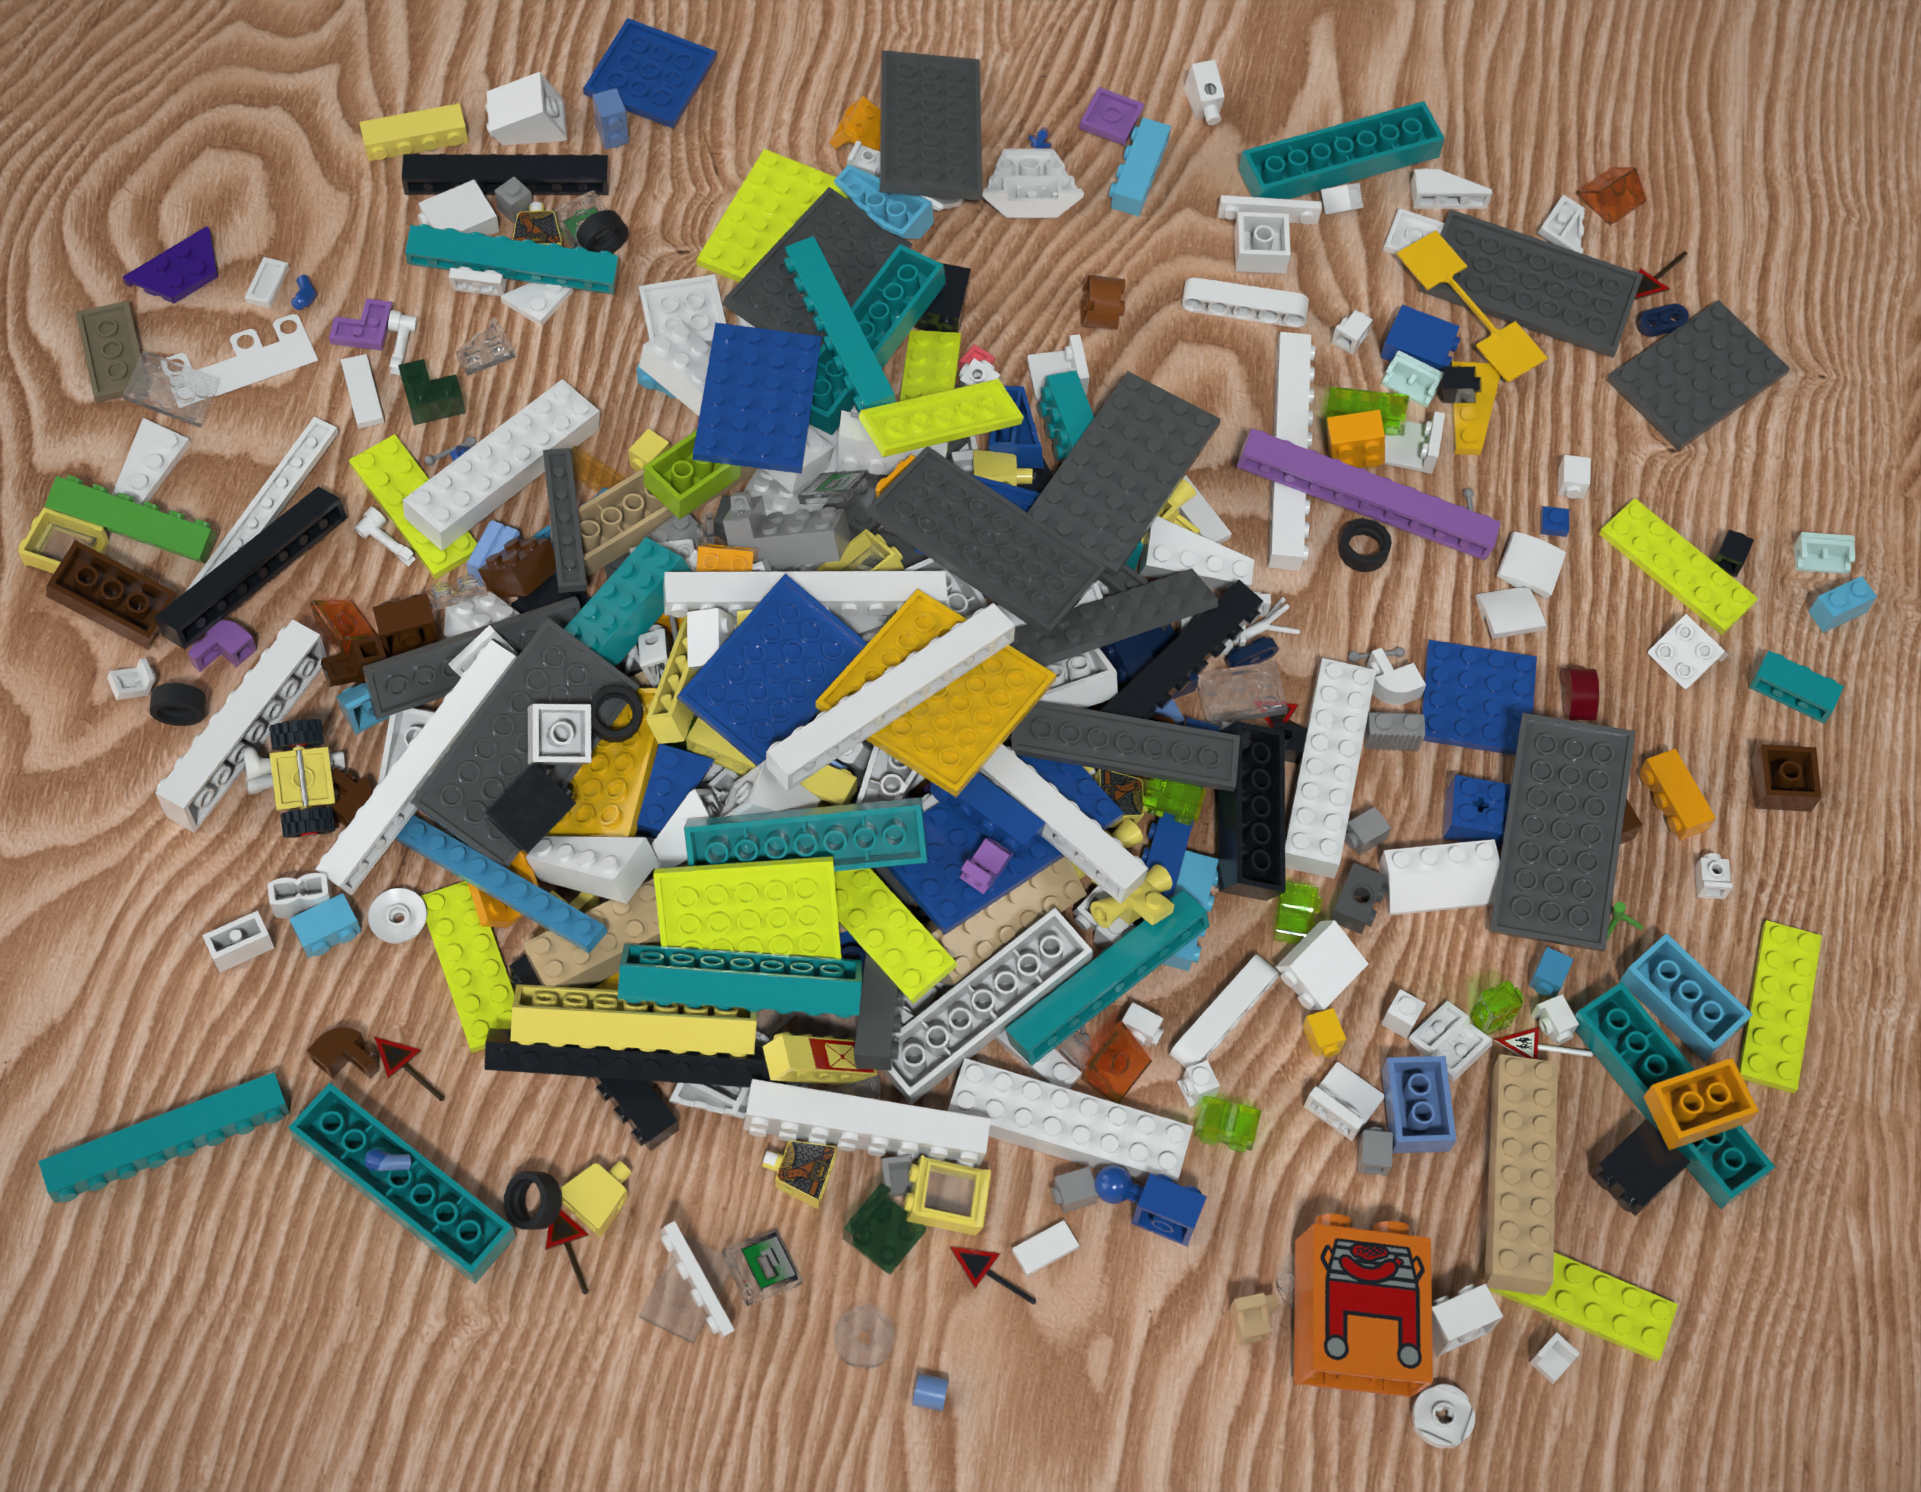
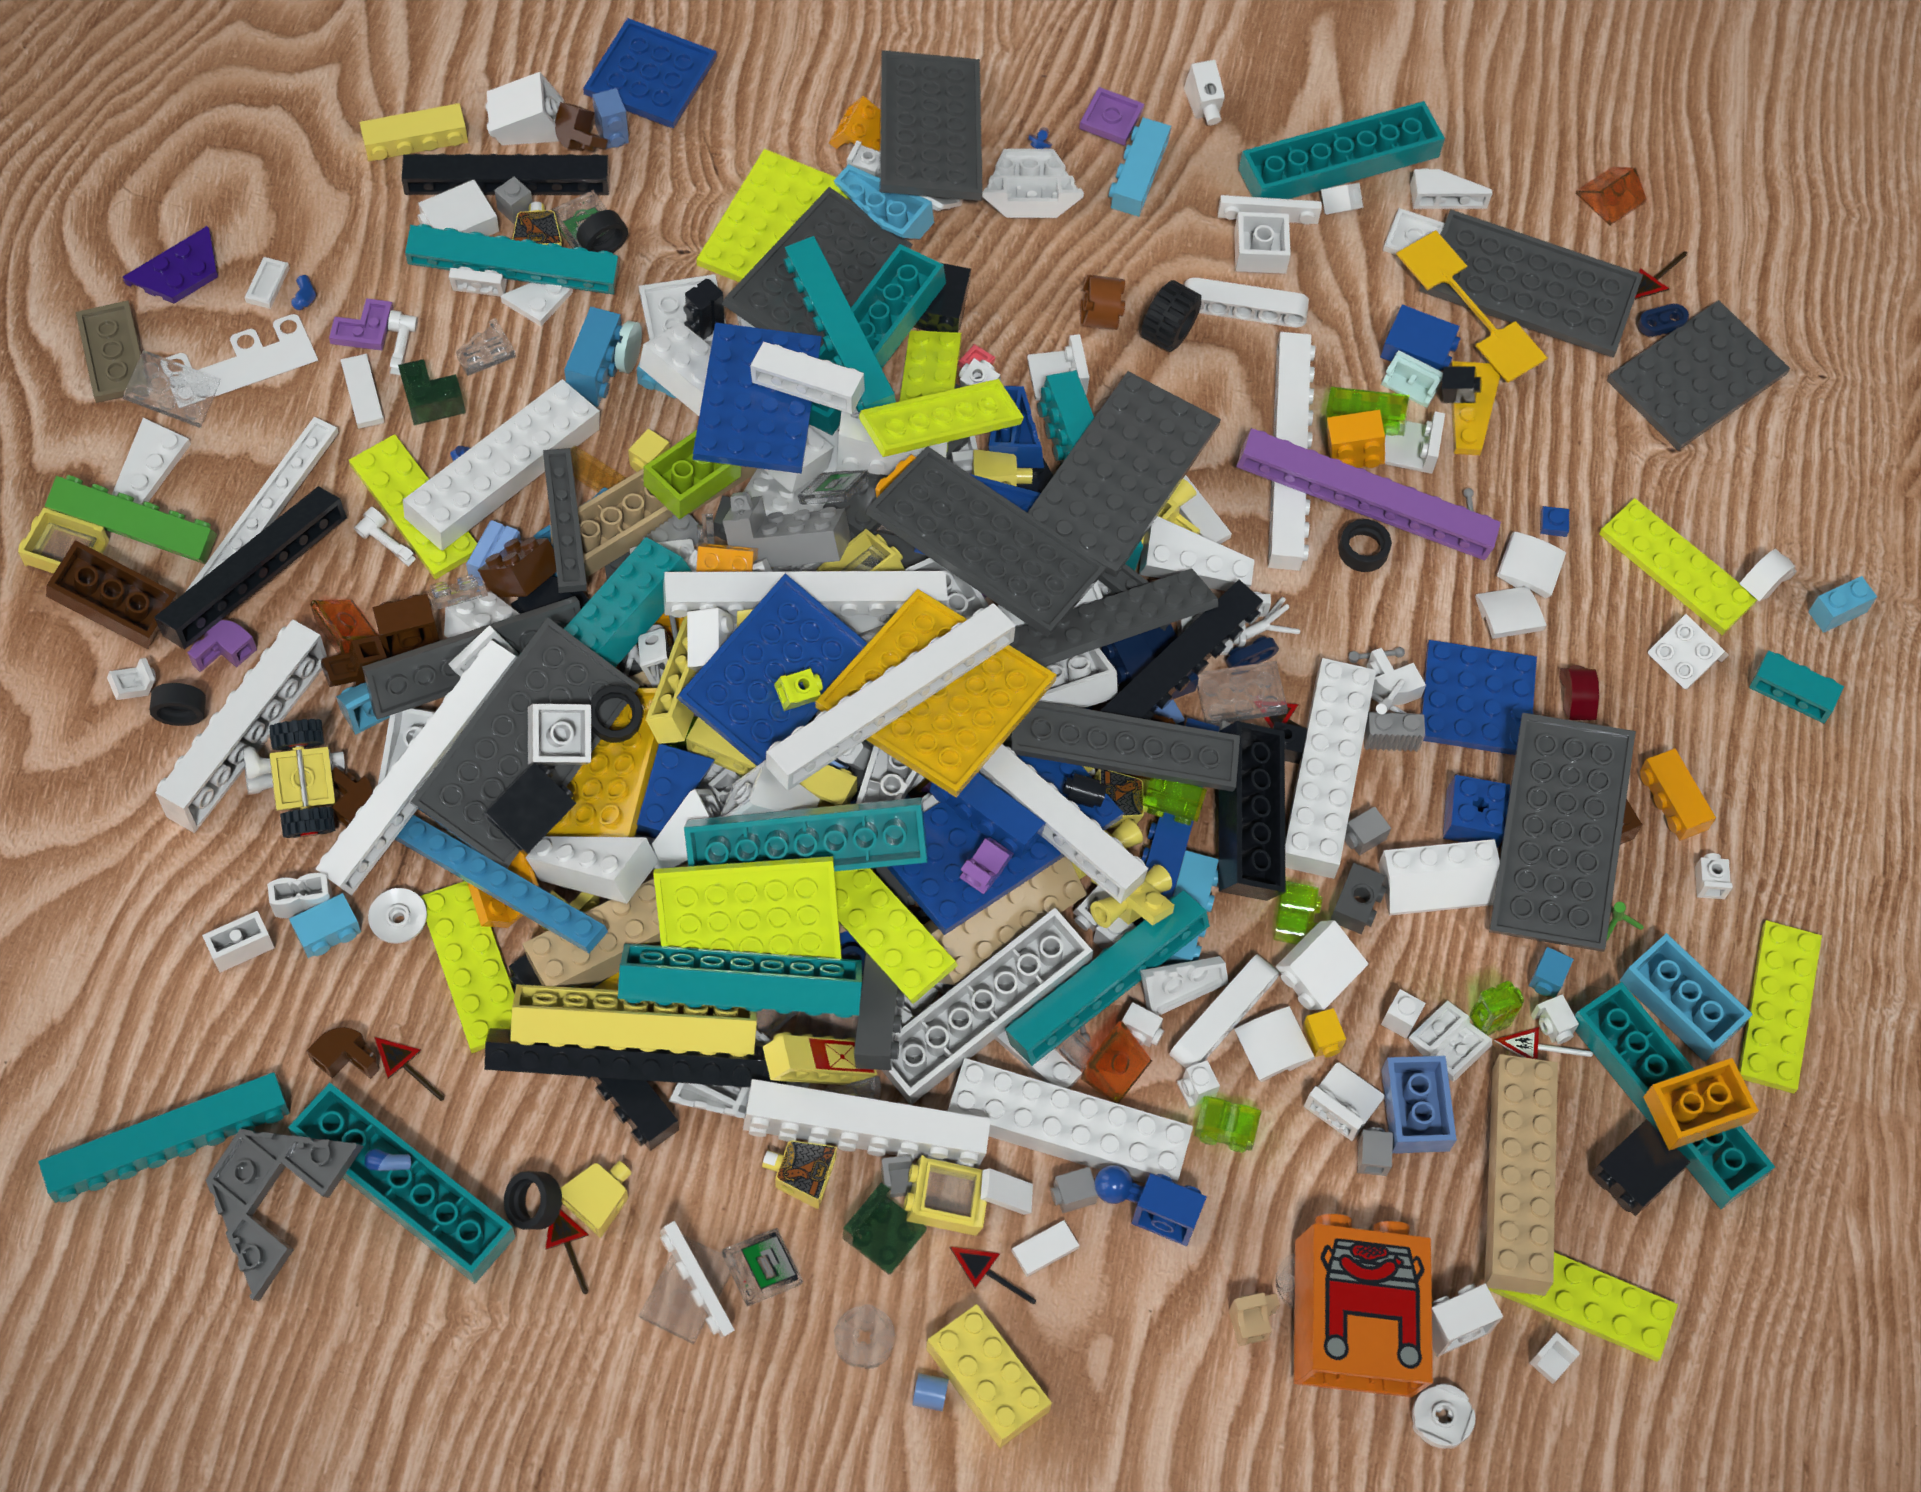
(246, 1176): none -> dark grey wing
(429, 460): light grey hinge -> none
(574, 126): none -> reddish brown brick
(593, 355): none -> dark azure brick
(628, 350): none -> light aqua tile
(704, 308): none -> black brick
(792, 695): none -> neon yellow brick
(807, 377): none -> white brick
(988, 1375): none -> light yellow brick
(1006, 1191): none -> white tile
(1084, 790): none -> black brick
(1171, 315): none -> black tyre
(1182, 982): none -> white wing
(1274, 1043): none -> white slope
(1352, 332): white brick -> none
(1387, 703): none -> white plant
(1565, 225): white wing -> none
(1574, 476): white brick -> none
(1733, 552): black brick -> none
(1768, 575): none -> white brick
(1786, 778): reddish brown brick -> none
(1824, 553): light aqua hinge -> none

